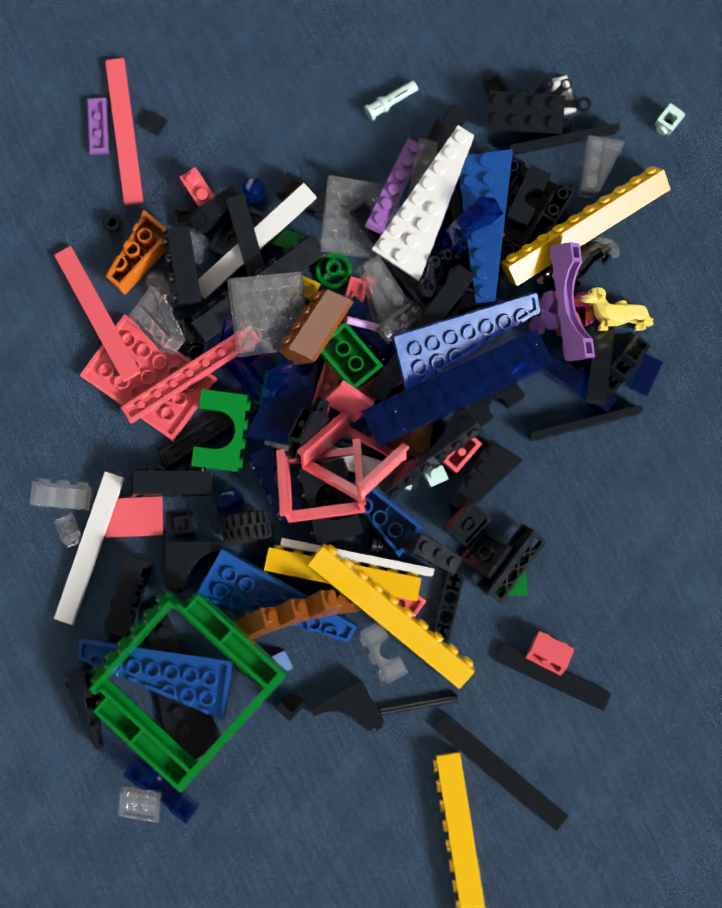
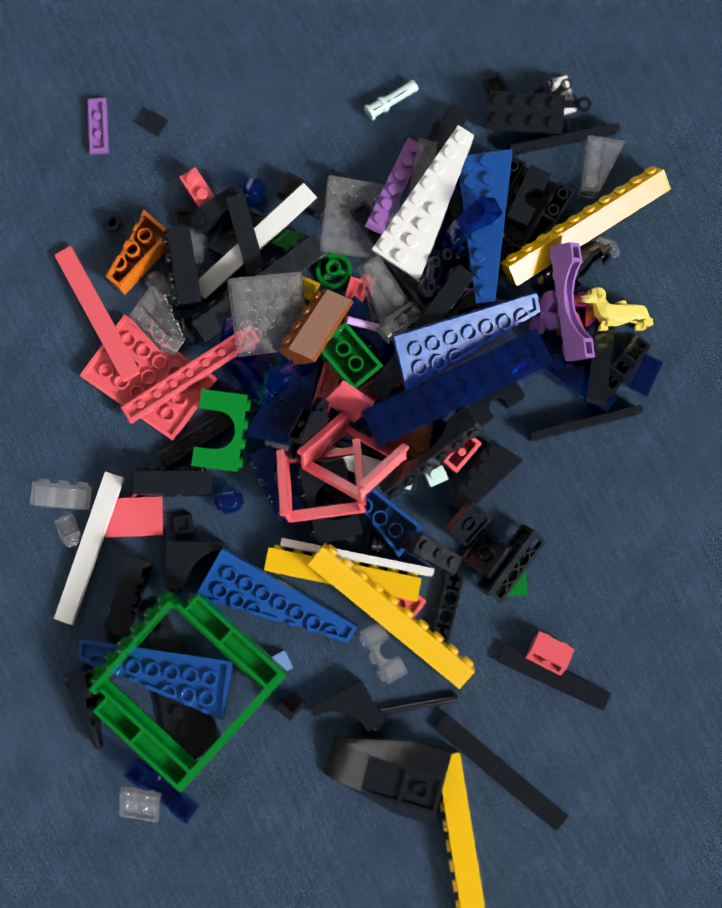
(124, 131): coral tile -> none
(190, 350): black plate -> none
(246, 527): black tyre -> none
(296, 611): dark orange arch -> none
(392, 773): none -> black wedge
(673, 116): light aqua brick -> none

